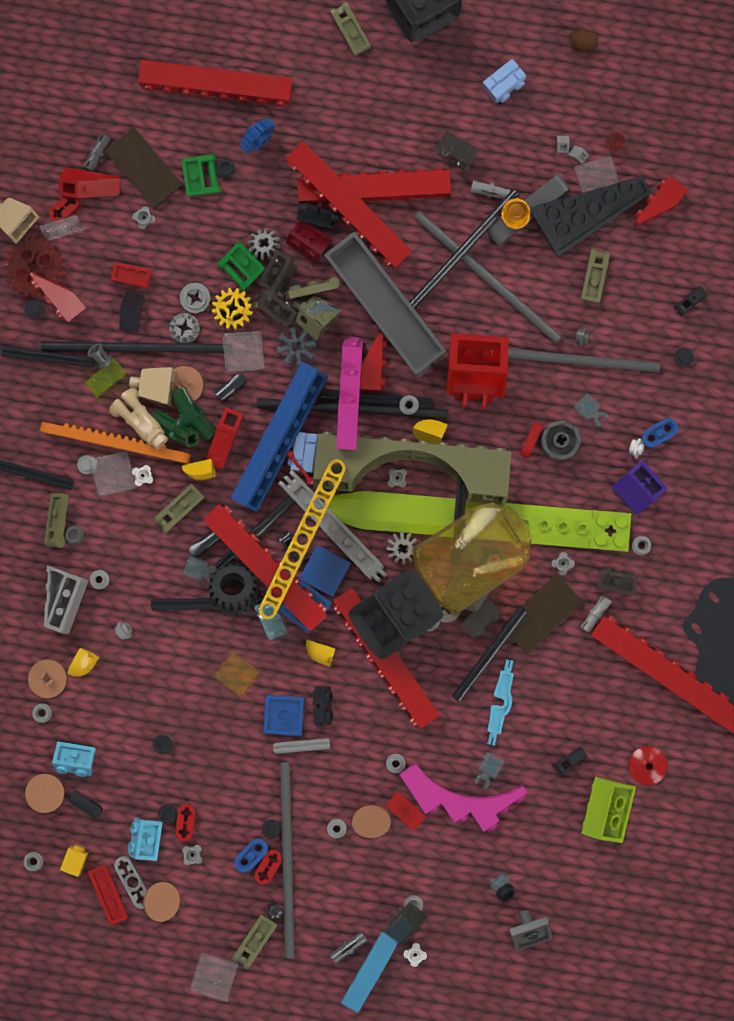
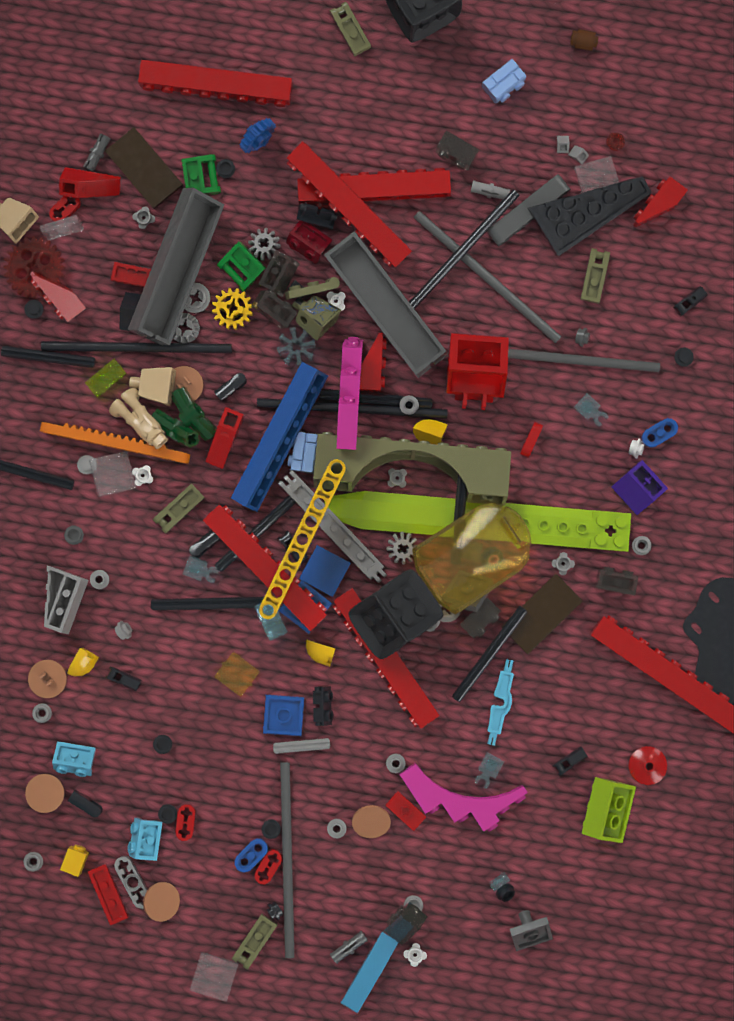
(56, 520): olive plate -> none
(100, 356): dark grey bush -> none
(126, 680): none -> black bar
(176, 266): none -> dark grey piece
(187, 855): light grey plate -> none
(200, 470): yellow brick -> none
(233, 576): black tyre -> none
(243, 351): clear tile -> none
(290, 455): red hinge -> none
(337, 296): none -> white plate
(515, 213): light orange hair -> none
(565, 431): dark grey brick -> none
(596, 614): light grey pin -> none

